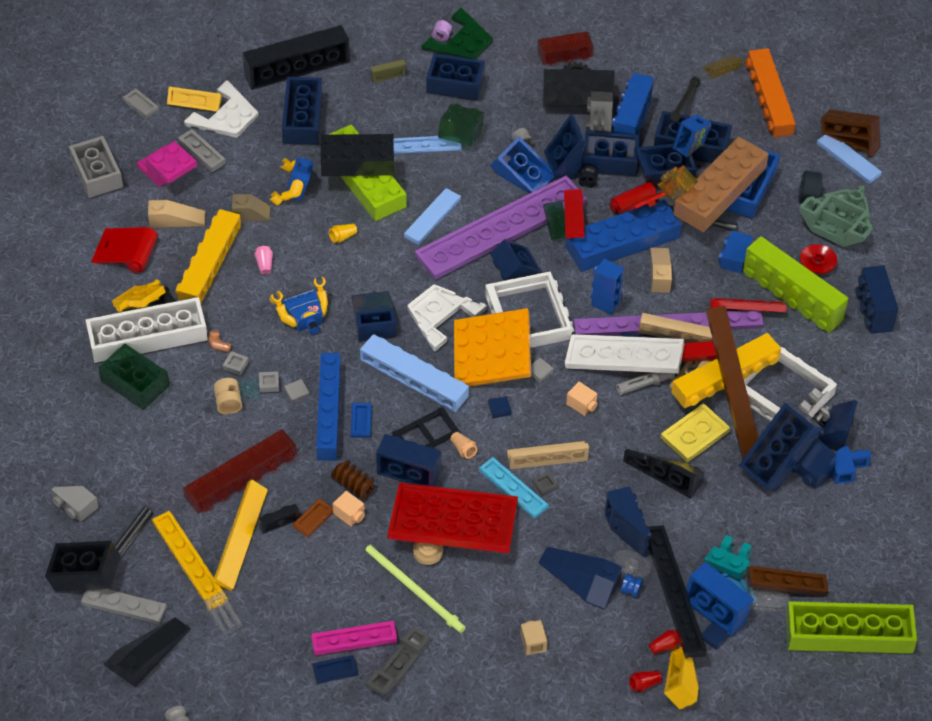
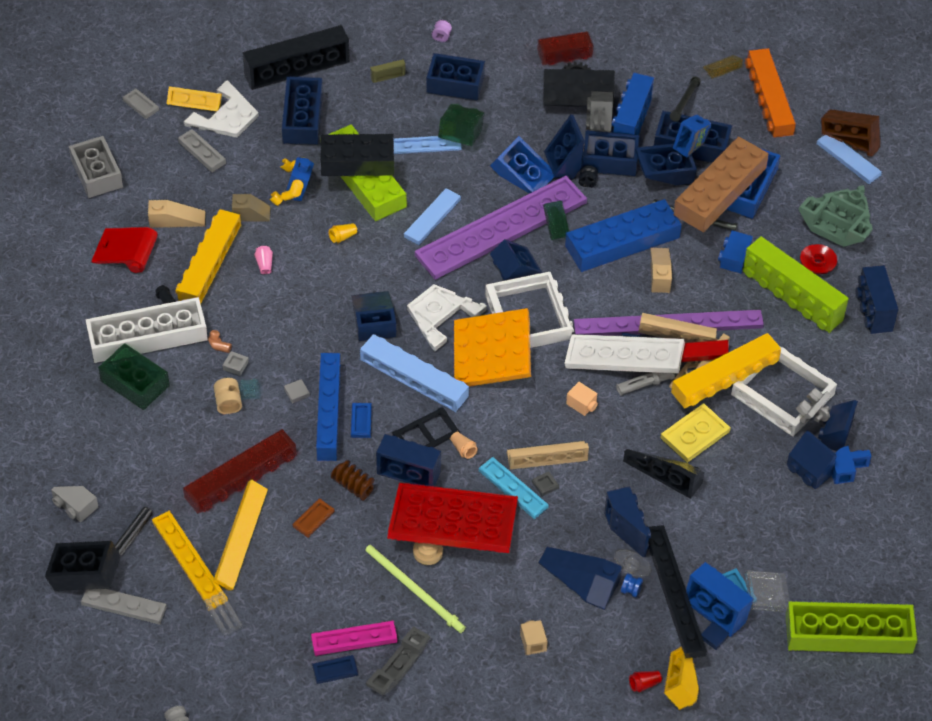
(139, 296): yellow plate -> none
(142, 655): black wedge -> none
(167, 164): dark pink bracket -> none
(268, 382): light grey plate -> none
(279, 518): black plate -> none
(303, 310): torso -> none
(349, 509): light nougat brick -> none
(466, 43): dark green wing -> none
(499, 407): dark blue tile -> none
(524, 134): light grey wheel -> none
(541, 370): light grey tile -> none
(574, 213): red tile -> none
(607, 286): blue brick -> none
(635, 198): red door -> none
(665, 642): red cone -> none
(677, 182): clear yellow brick -> none
(727, 562): teal plate -> none
(732, 378): reddish brown tile -> none
(745, 304): red tile -> none
(780, 446): dark blue brick -> none
(787, 581): reddish brown plate -> none
(810, 185): black wheel -> none

